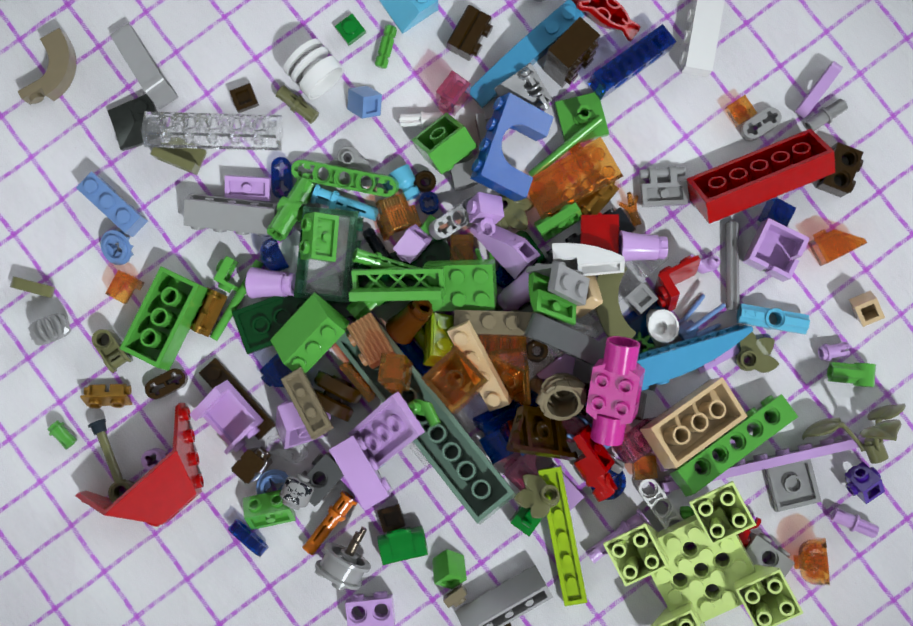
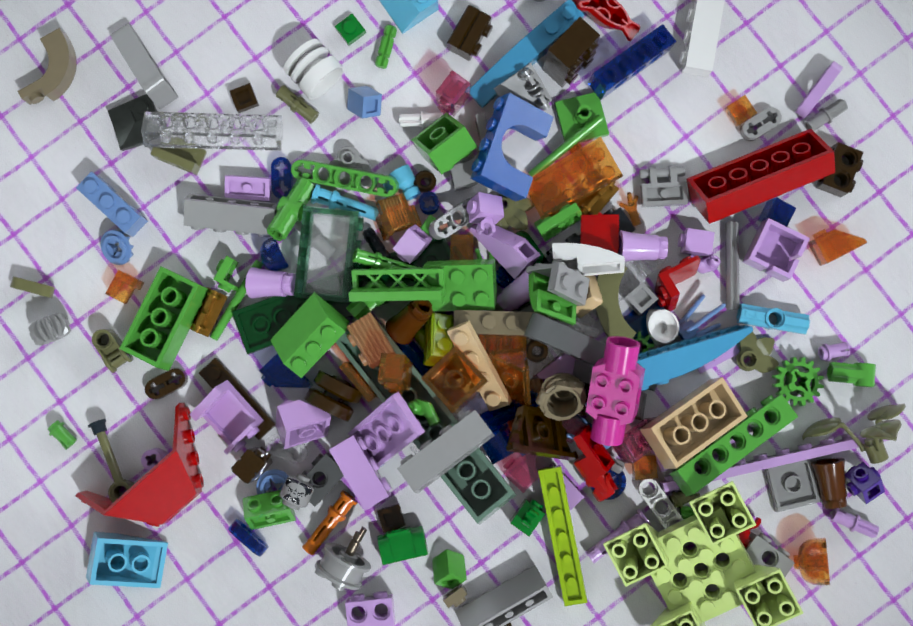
(96, 395): pearl gold hinge -> none
(126, 560): none -> medium azure slope
(307, 403): dark tan tile -> none
(319, 237): bright green bracket -> none
(445, 452): none -> light grey brick
(534, 496): olive plate -> none
(679, 499): none -> olive pin
(696, 242): none -> lavender brick
(804, 384): none -> bright green gear
(831, 481): none -> reddish brown plant
(866, 308): tan brick -> none

